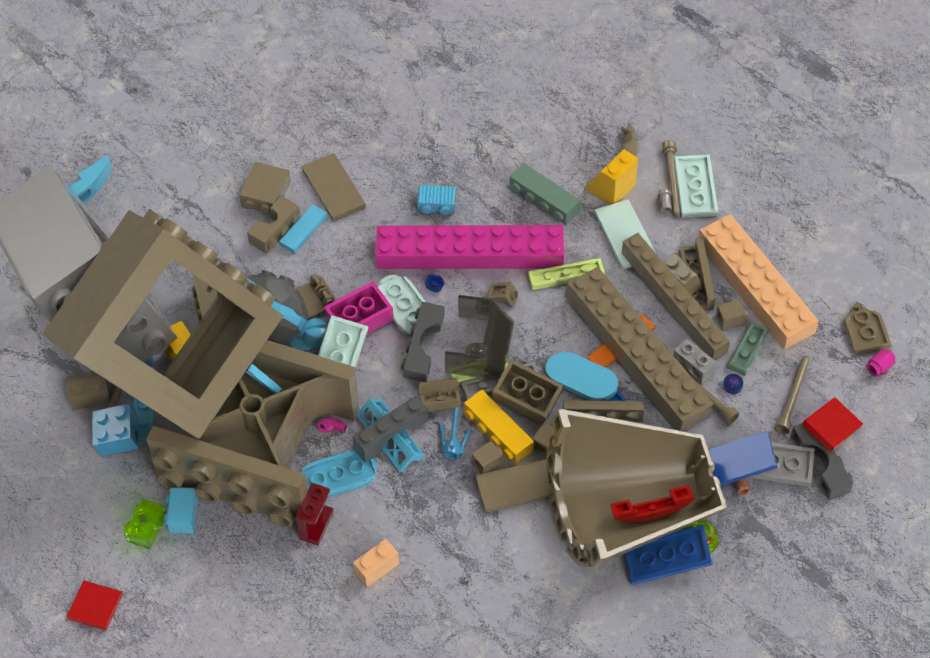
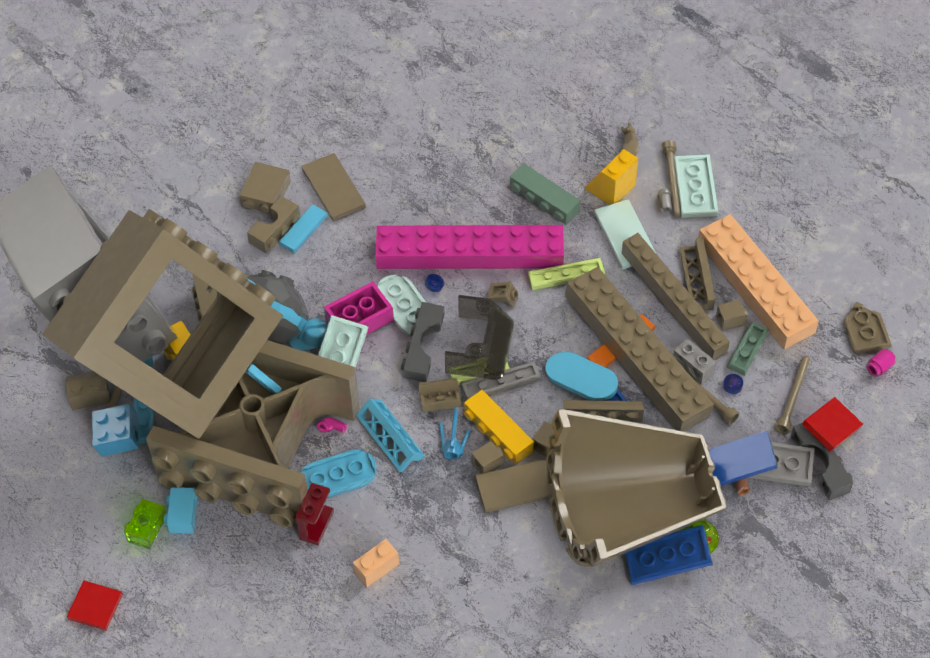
(92, 179): medium azure slope -> none
(316, 295): dark tan hinge -> none
(373, 438): dark grey arch -> none
(436, 199): medium azure brick -> none
(527, 392): dark tan brick -> none
(653, 509): red slope -> none
(683, 273): dark tan brick -> none

